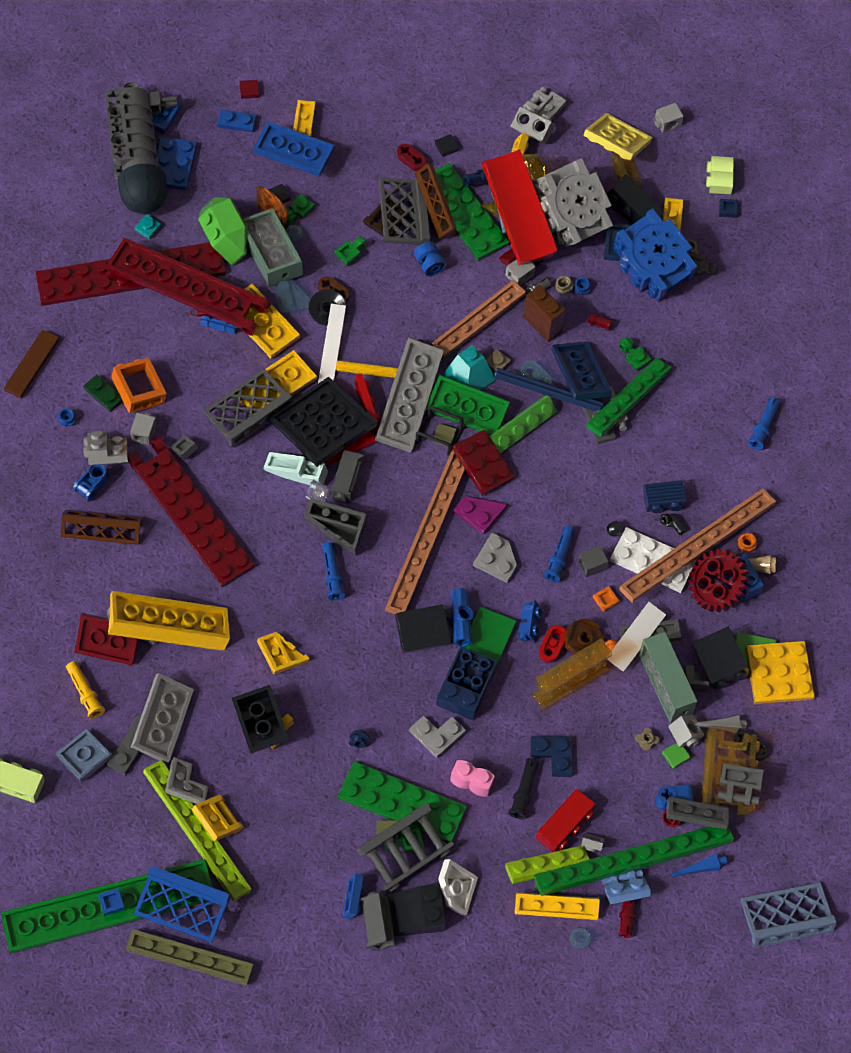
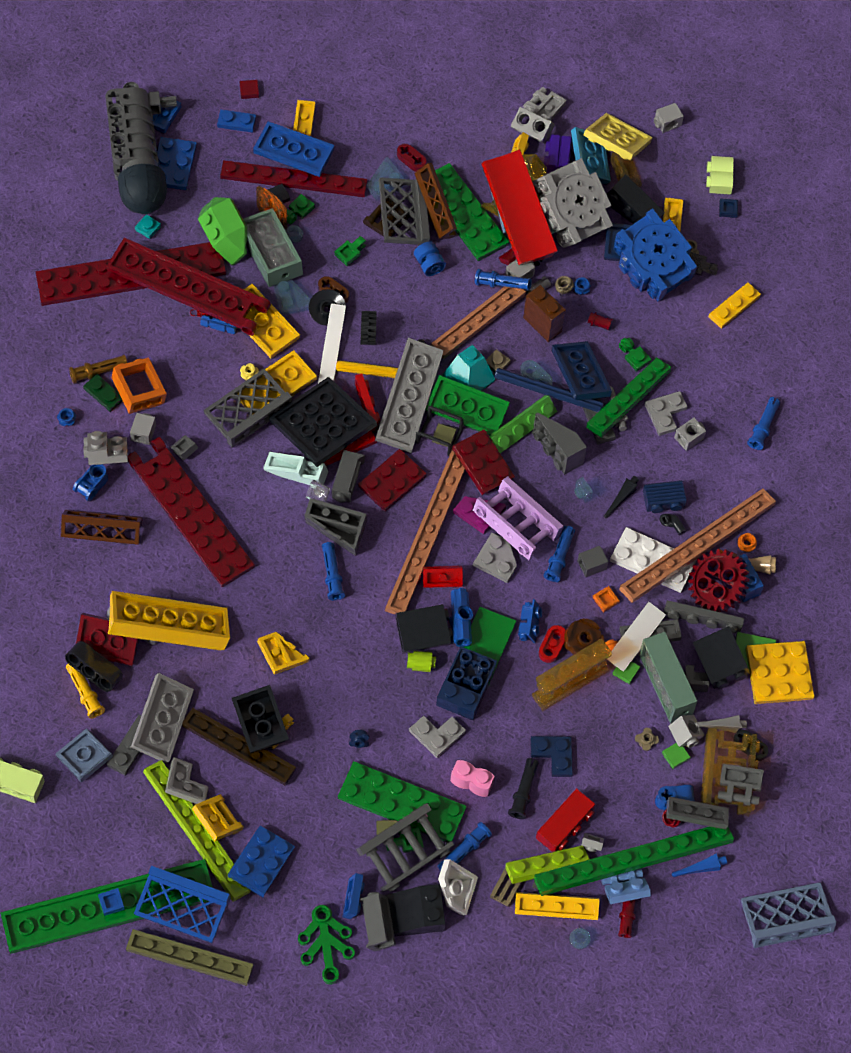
(31, 364): reddish brown tile -> none
(88, 369): none -> pearl gold pin
(93, 666): none -> black beam
(237, 746): none -> dark brown plate
(249, 367): none -> light yellow plate
(261, 861): none -> blue plate
(293, 178): none -> dark red plate
(325, 941): none -> green plant
(368, 327): none -> black tyre
(385, 170): none -> clear light blue wing
(392, 480): none -> dark red plate
(421, 661): none -> lime brick
(442, 576): none -> red plate
(446, 145): black tile -> none
(470, 842): none -> blue pin
(475, 178): dark blue pin -> none
(494, 280): none -> blue pin
(500, 898): none -> dark tan tile
(526, 505): none -> lavender fence
(558, 152): none -> dark purple brick
(559, 443): none -> dark grey slope
(583, 490): none -> clear light blue plate
(592, 153): none -> dark azure plate
(614, 529): black hinge -> none
(626, 490): none -> black piece
(628, 674): none -> bright green tile
(661, 410): none -> light grey plate
(685, 439): none -> light grey brick
(699, 615): none -> dark grey plate
(734, 305): none -> yellow plate

